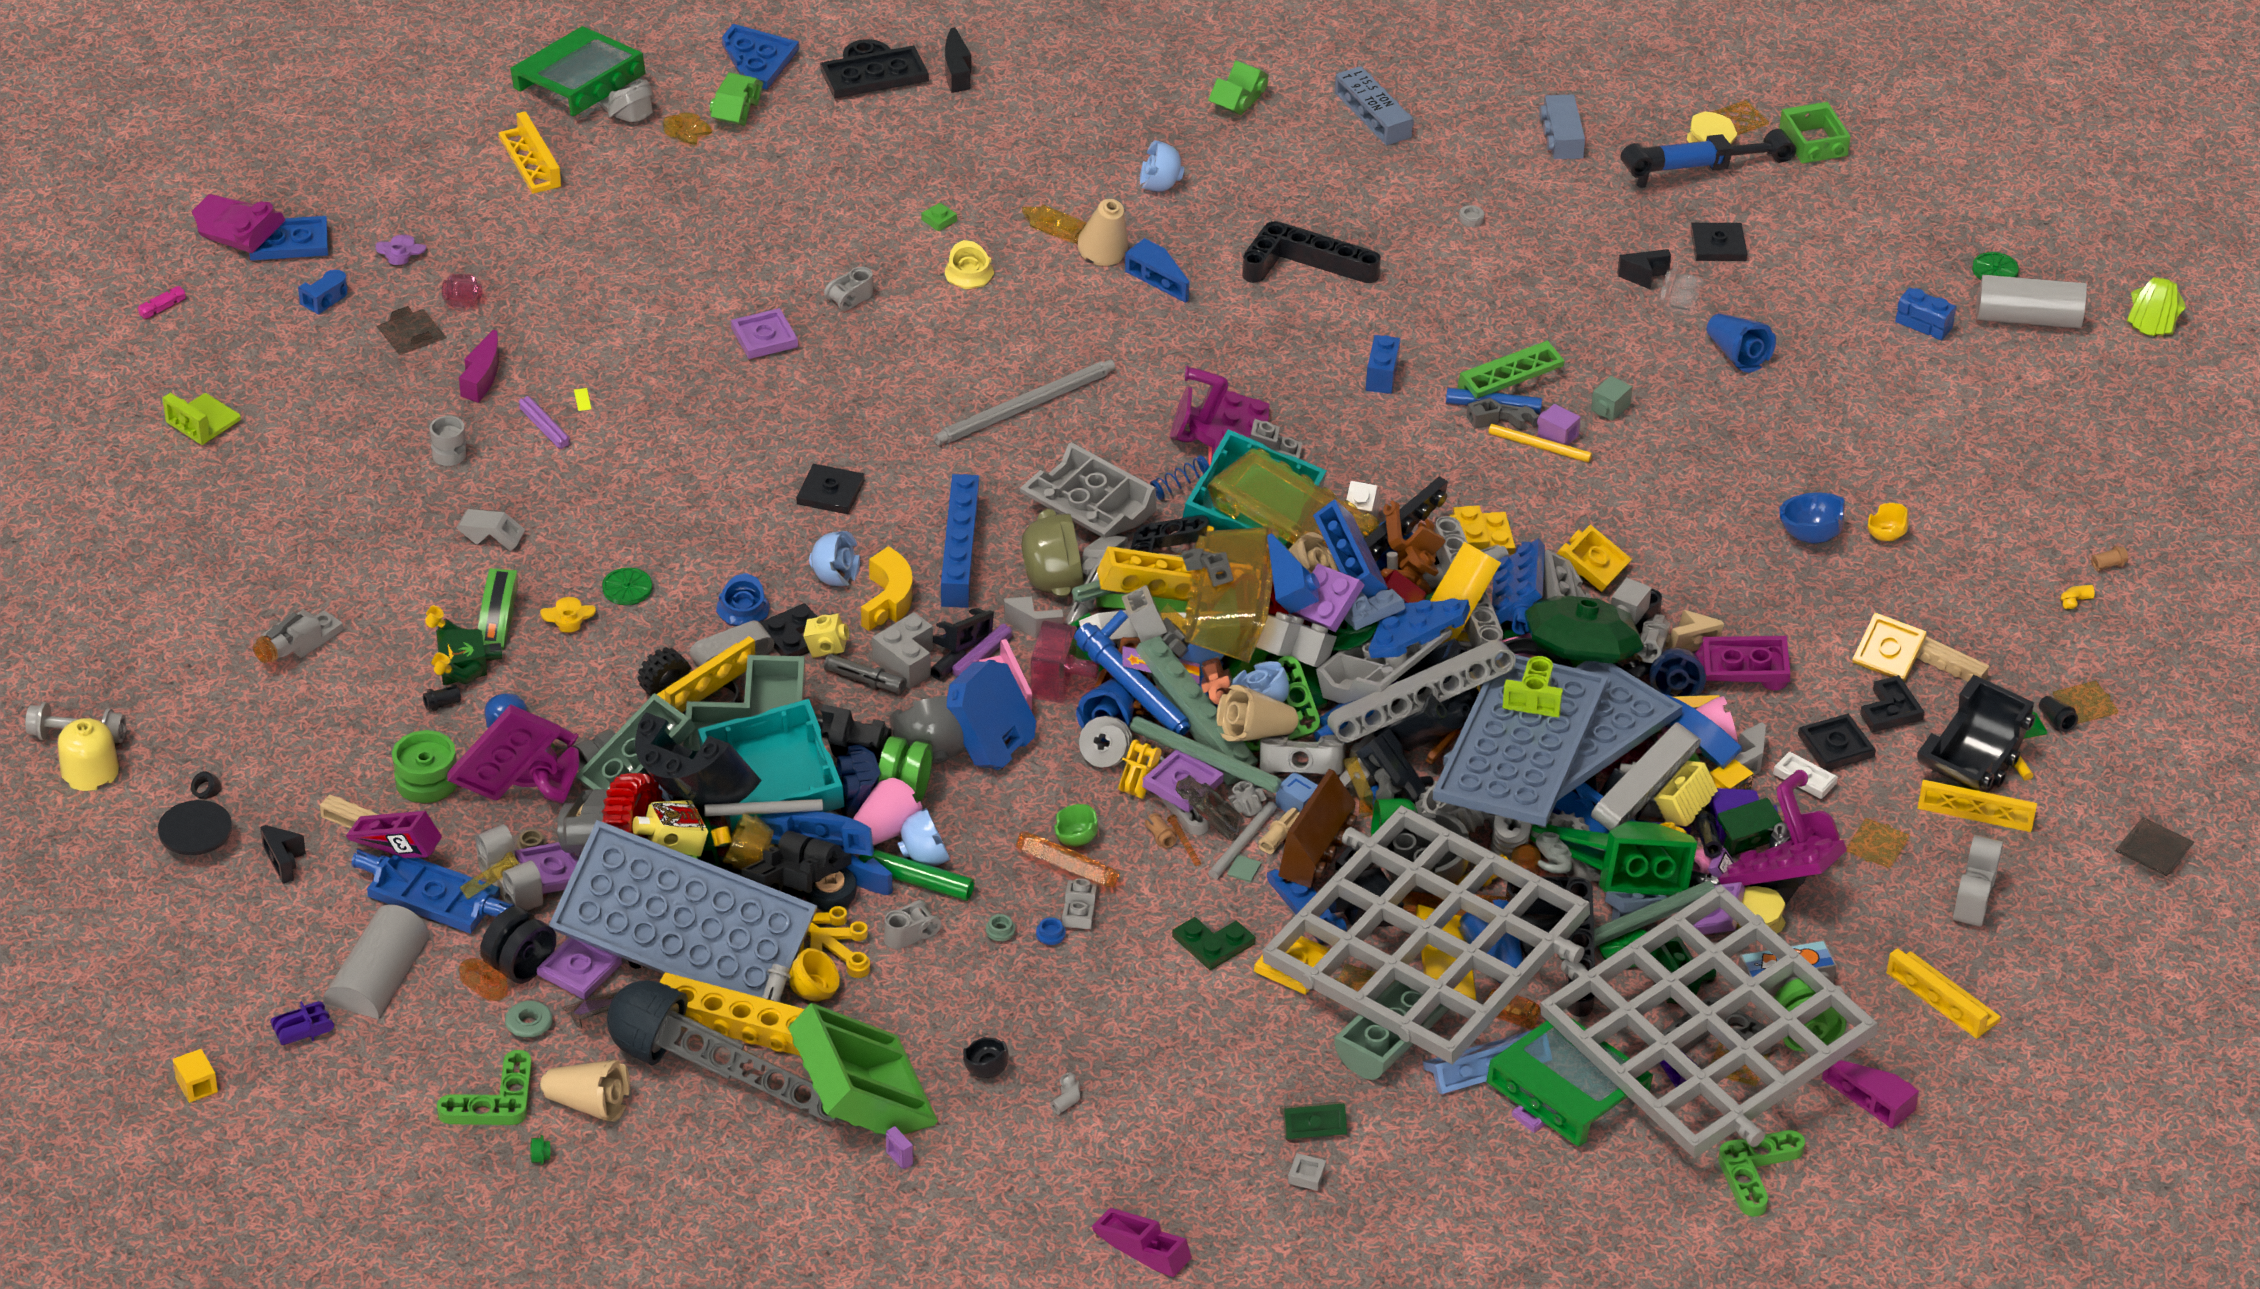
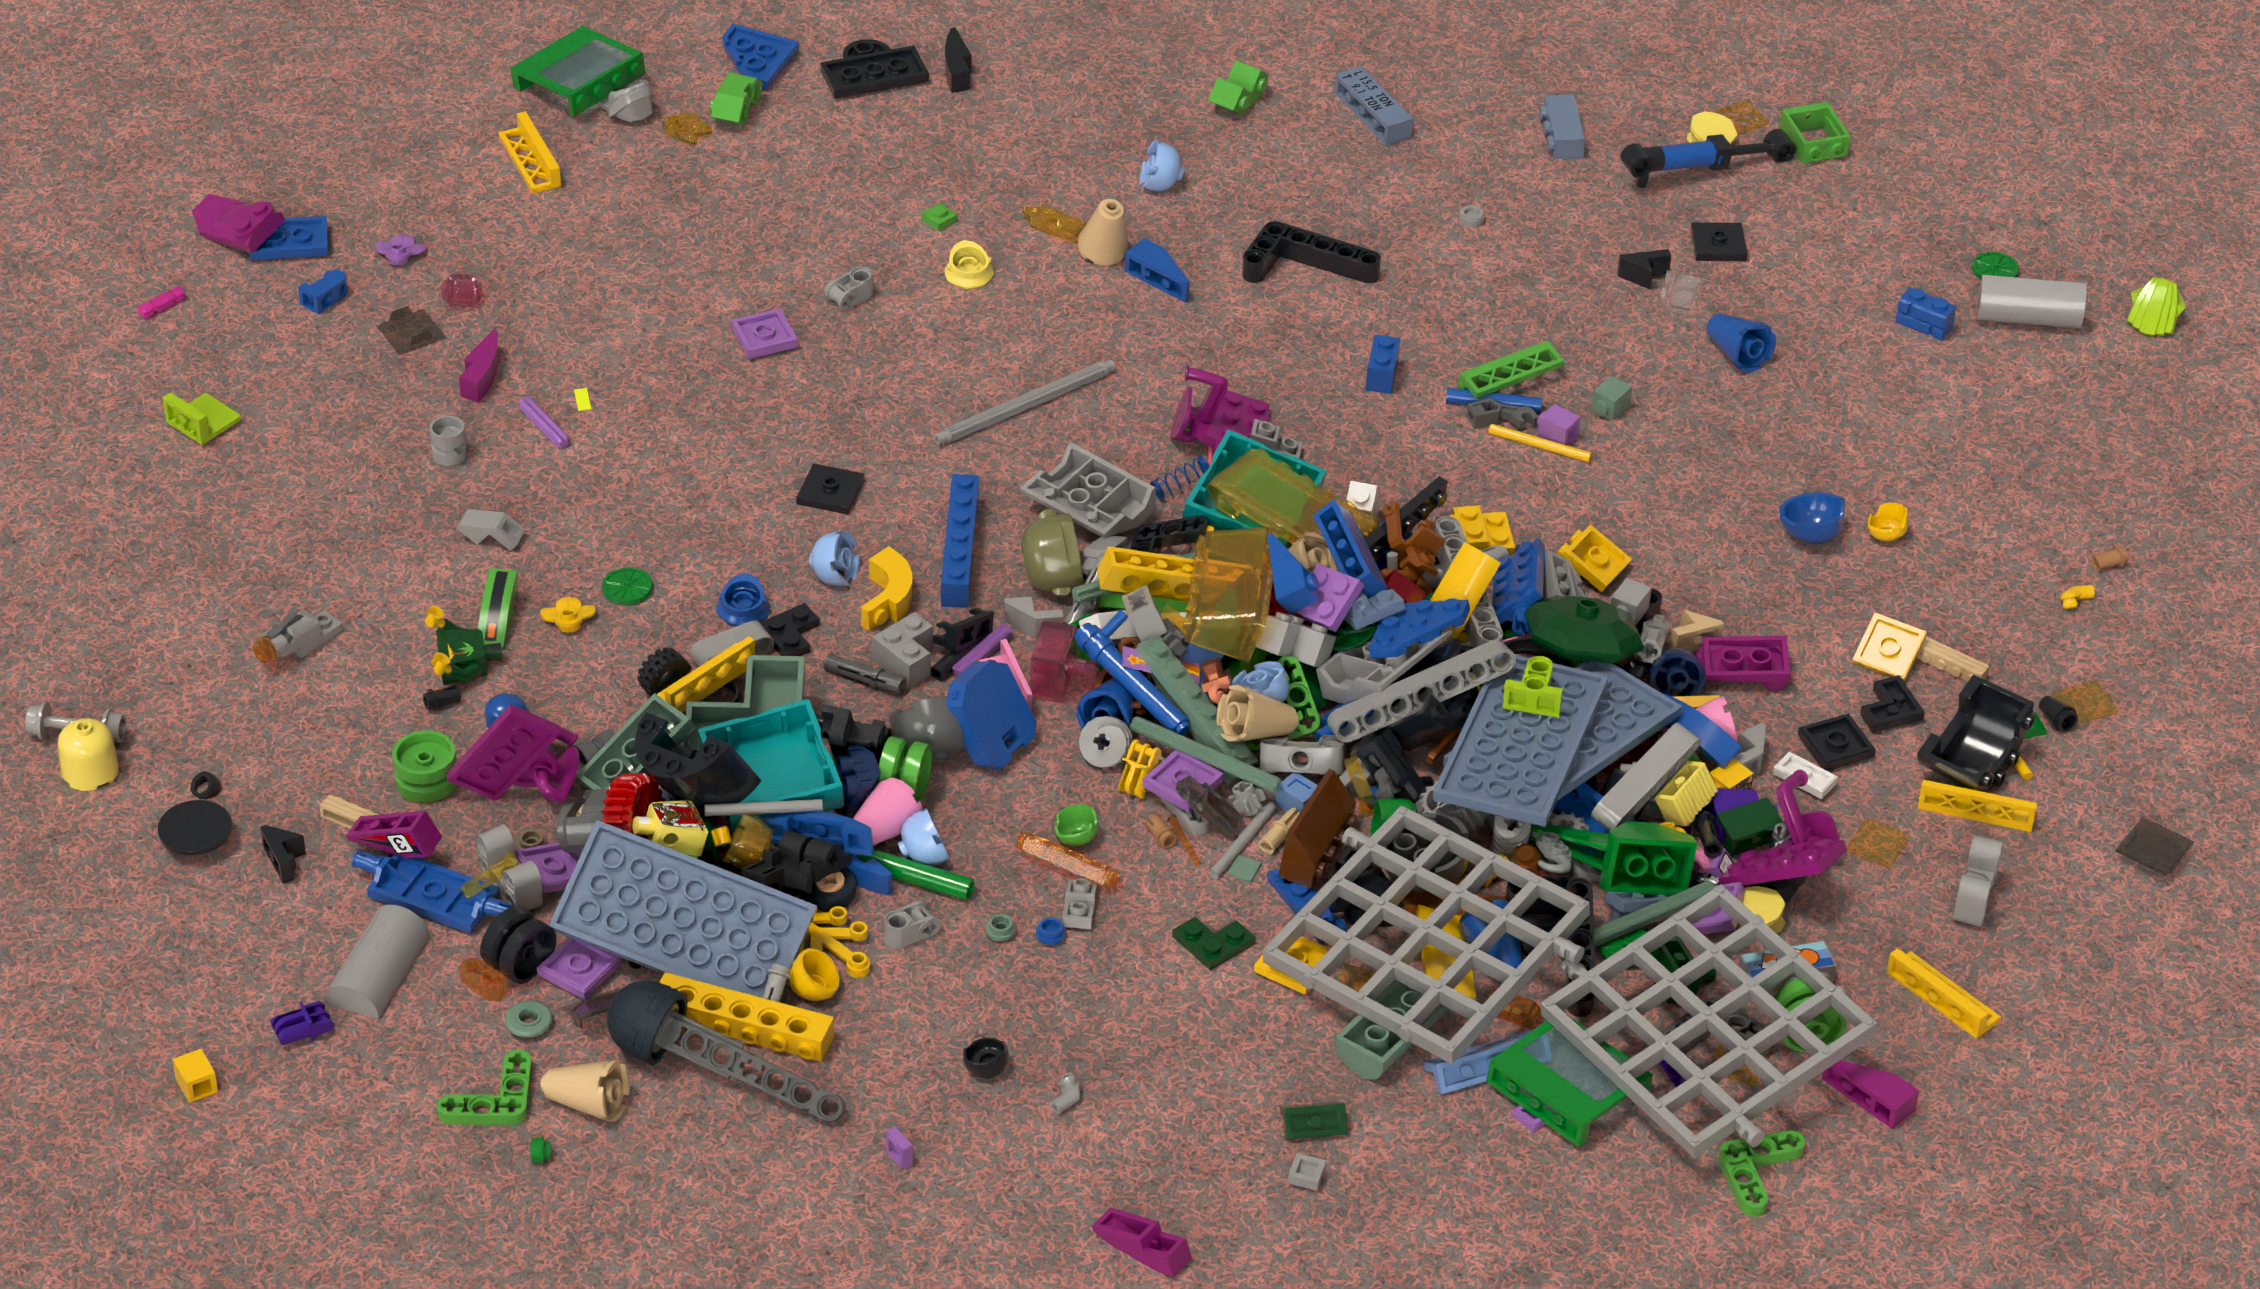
(826, 635): light yellow brick -> none
(860, 1072): bright green slope -> none
(1213, 562): dark grey piece -> none

